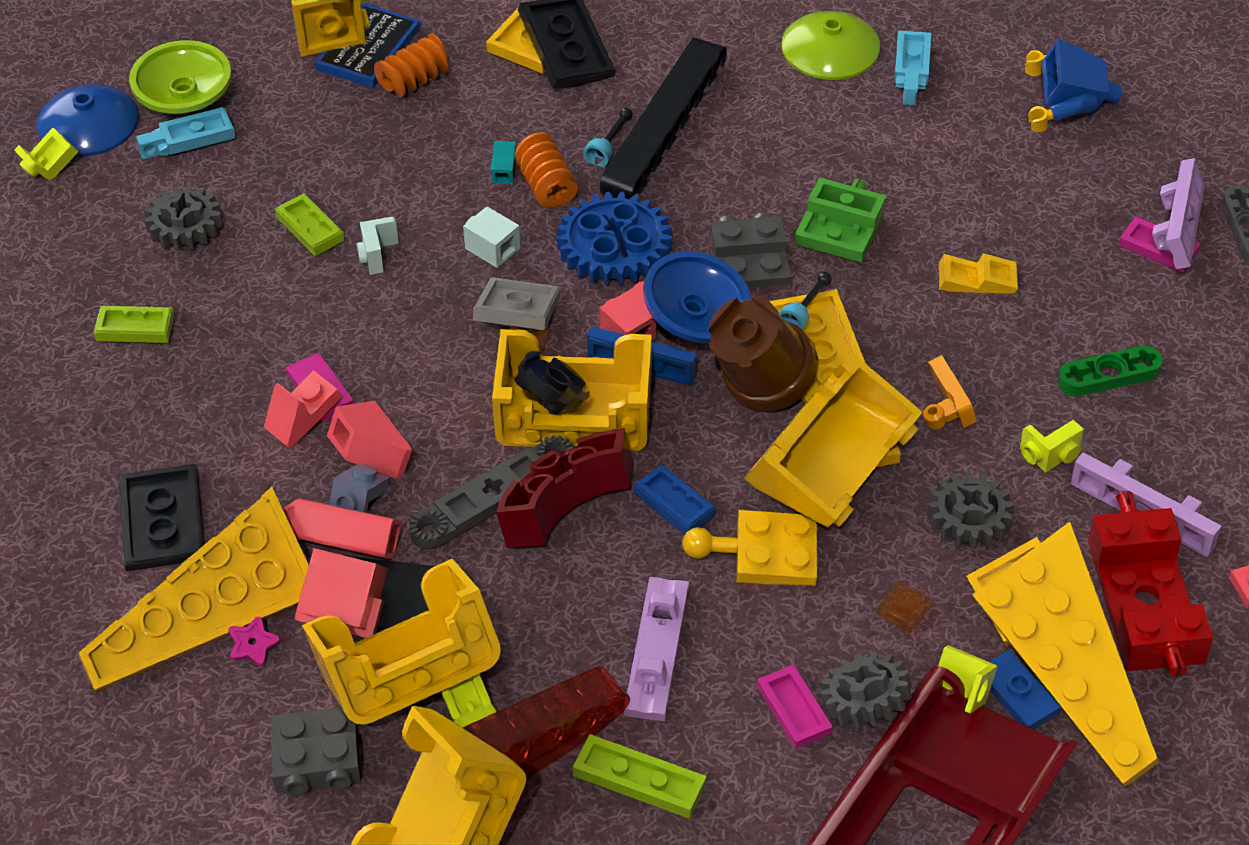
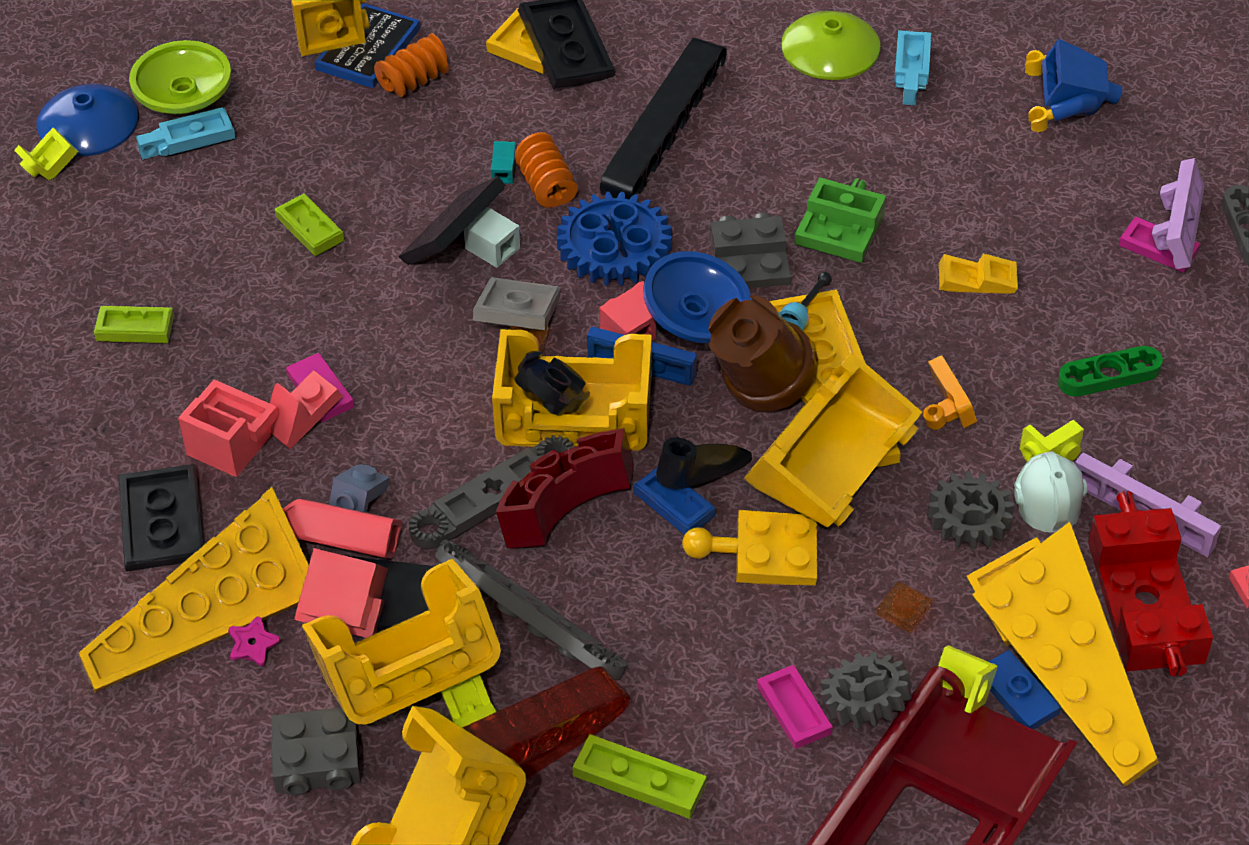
(183, 217): dark grey gear -> none
(226, 427): none -> coral plate
(369, 438): coral slope -> none
(376, 235): light aqua bracket -> none
(452, 221): none -> black tile
(541, 618): none -> dark grey plate
(603, 146): medium azure hinge -> none
(656, 649): lavender hinge -> none
(689, 464): none -> black piece
(1050, 492): none -> light aqua helmet

